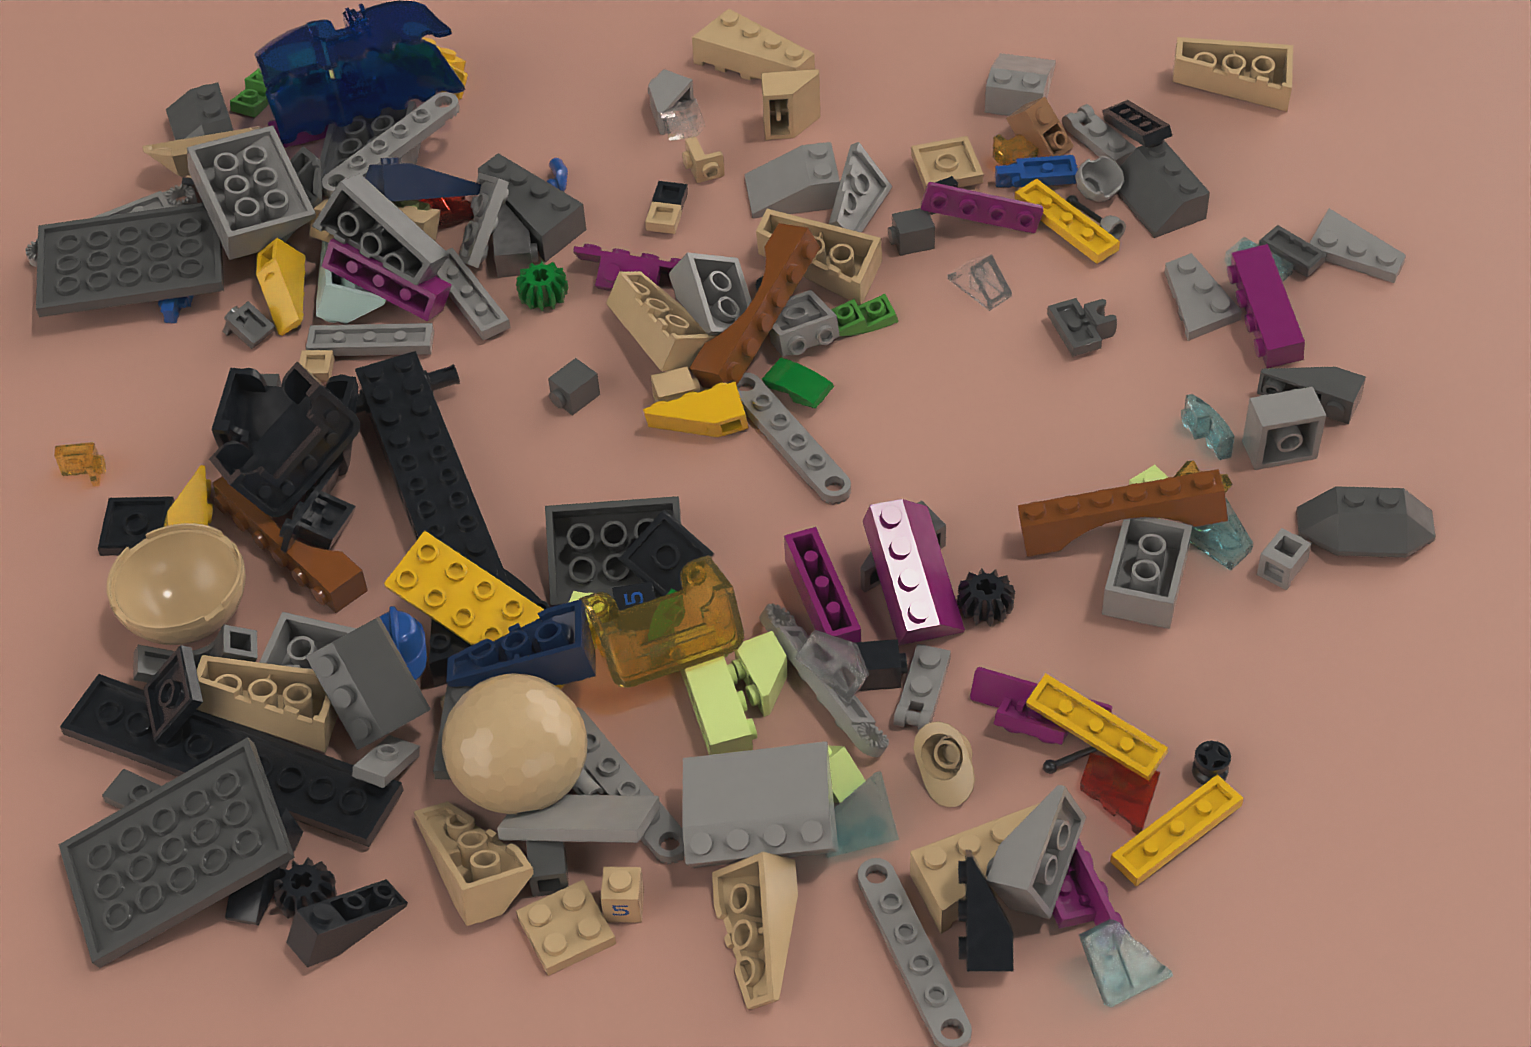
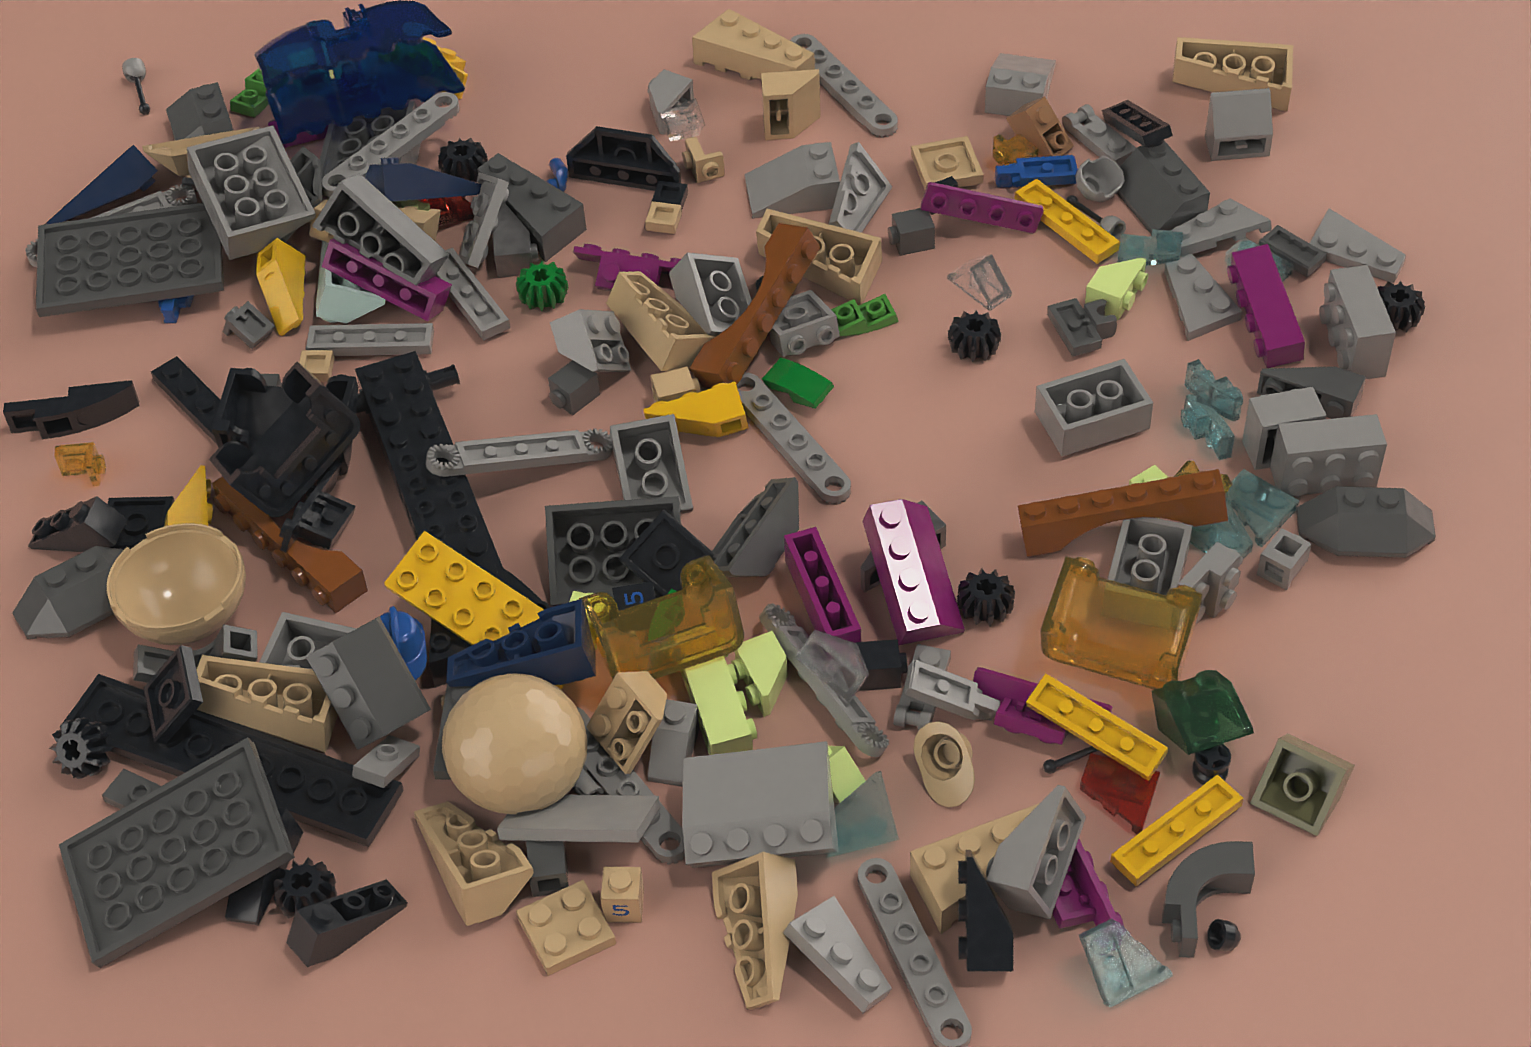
(68, 596): none -> dark grey wedge
(79, 411): none -> black slope
(79, 527): none -> black slope
(81, 747): none -> black gear
(118, 180): none -> dark blue wedge
(135, 72): none -> light grey hinge
(188, 393): none -> black plate
(462, 159): none -> black gear
(518, 452): none -> light grey plate
(592, 340): none -> light grey slope
(621, 159): none -> black wedge
(628, 717): none -> tan slope
(650, 460): none -> light grey slope
(673, 742): none -> light grey slope
(757, 533): none -> dark grey wedge
(839, 953): none -> light grey wing
(849, 89): none -> light grey plate
(948, 692): none -> light grey hinge
(974, 336): none -> black gear
(1093, 407): none -> light grey brick
(1117, 285): none -> yellowish green slope
(1118, 626): none -> clear yellow windscreen
(1158, 249): none -> clear light blue slope
(1200, 712): none -> clear green slope
(1206, 872): none -> dark grey arch
(1215, 579): none -> light grey plate
(1217, 393): none -> clear light blue slope
(1220, 223): none -> light grey wing
(1223, 935): none -> black hinge
(1239, 124): none -> light grey slope
(1260, 505): none -> clear light blue wing
(1302, 784): none -> olive slope
(1328, 454): none -> light grey brick
(1357, 322): none -> light grey brick
(1402, 304): none -> black gear

